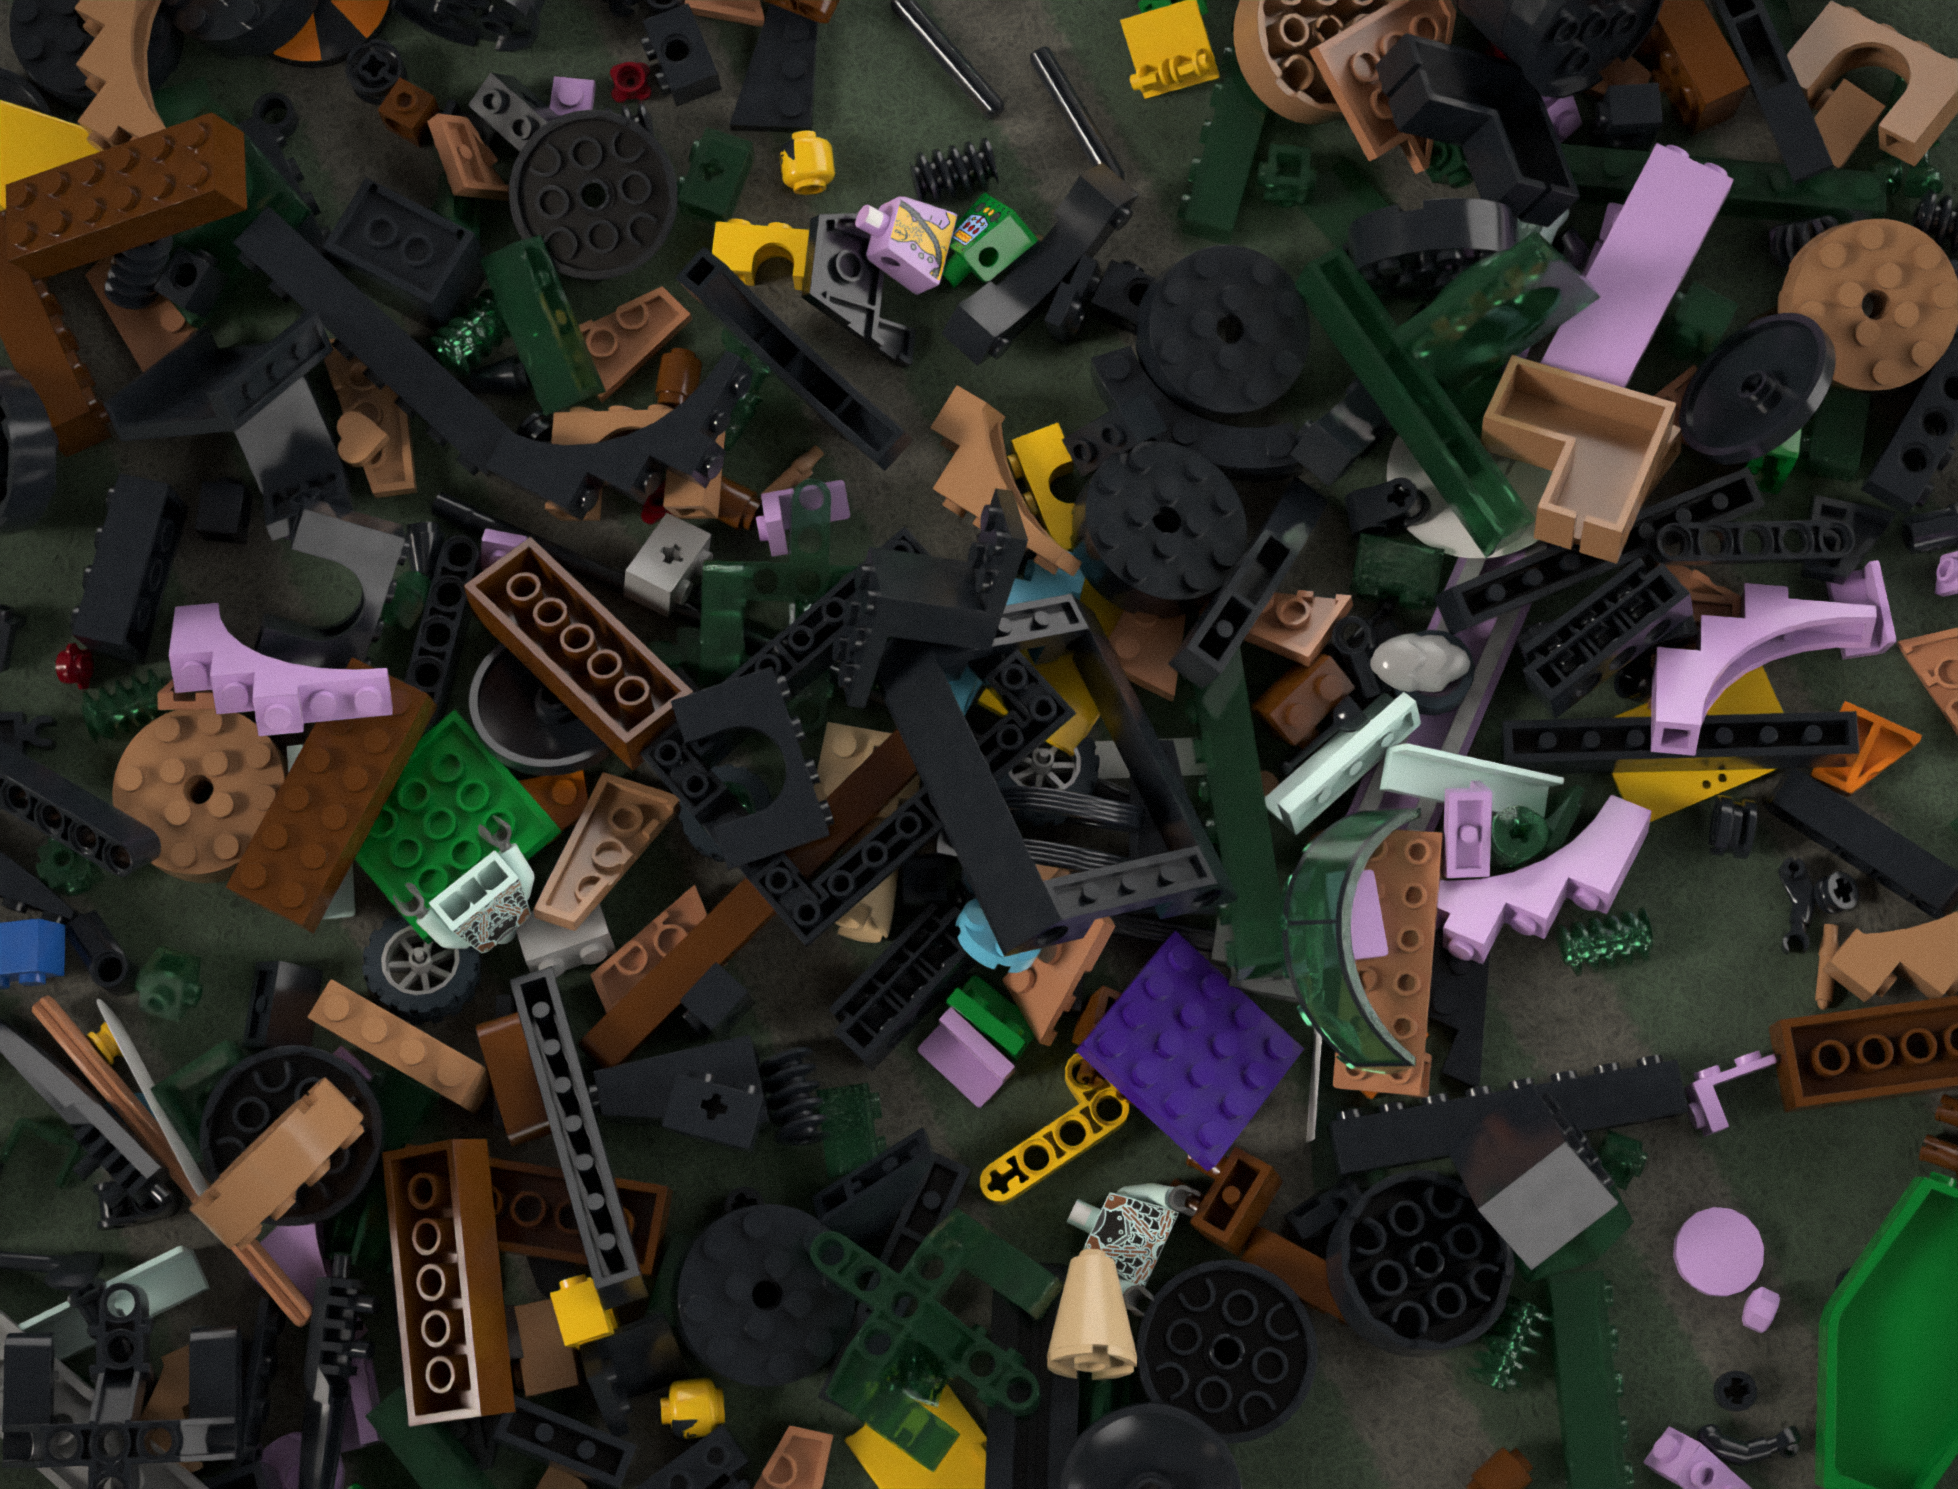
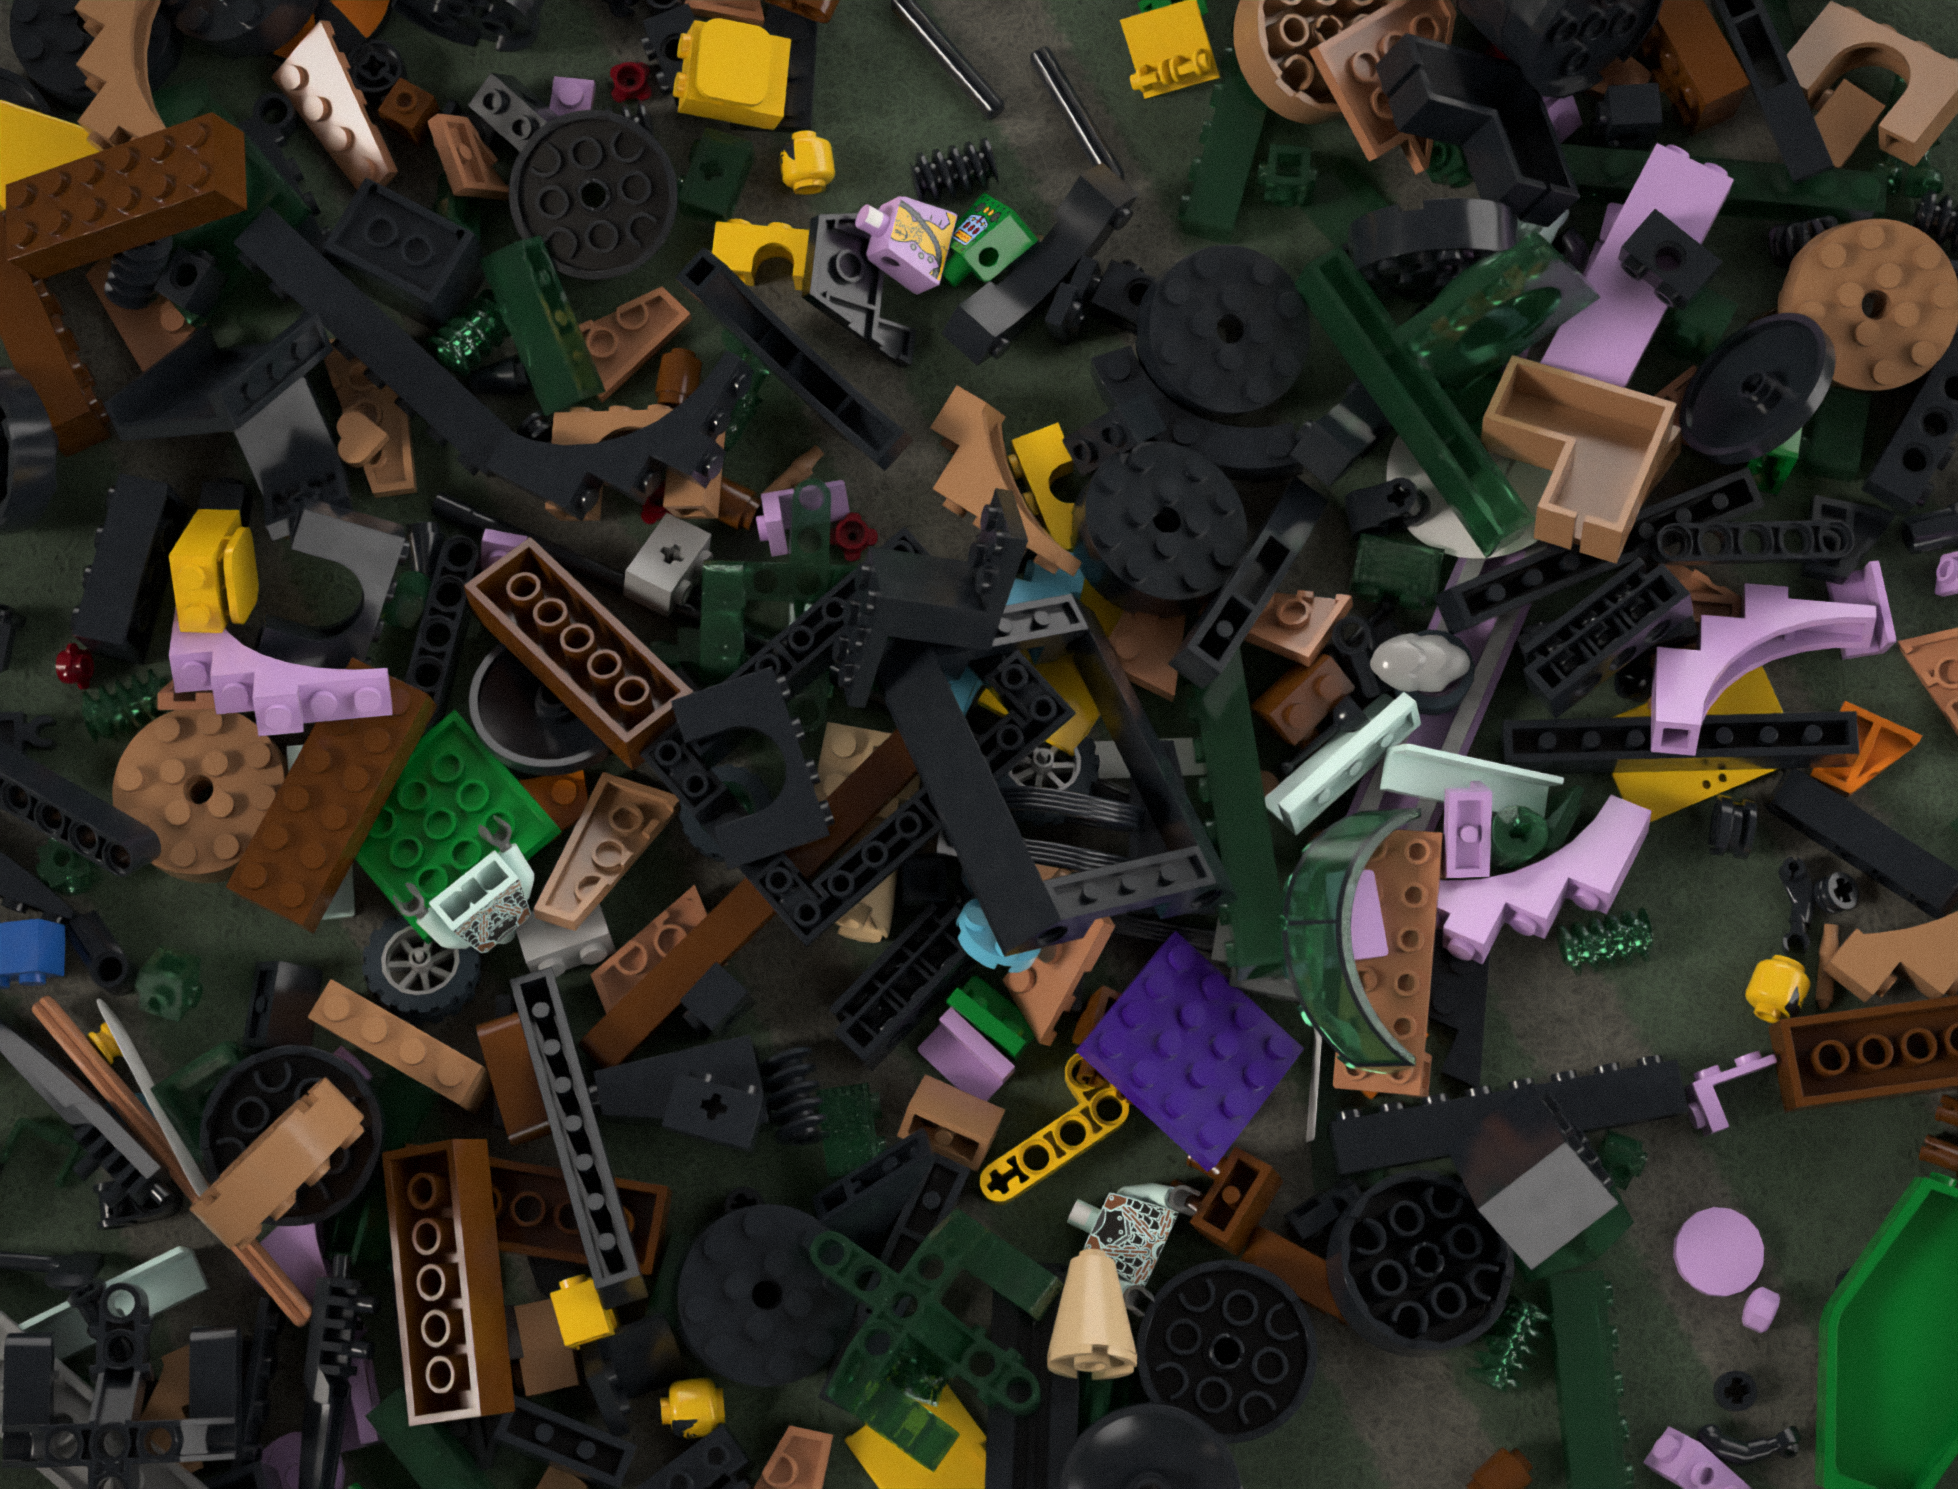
(214, 572): none -> yellow brick
(333, 108): none -> nougat wing
(733, 73): none -> yellow brick
(853, 525): none -> dark red plate
(955, 1121): none -> medium nougat brick
(1661, 237): none -> black brick
(1777, 988): none -> yellow head

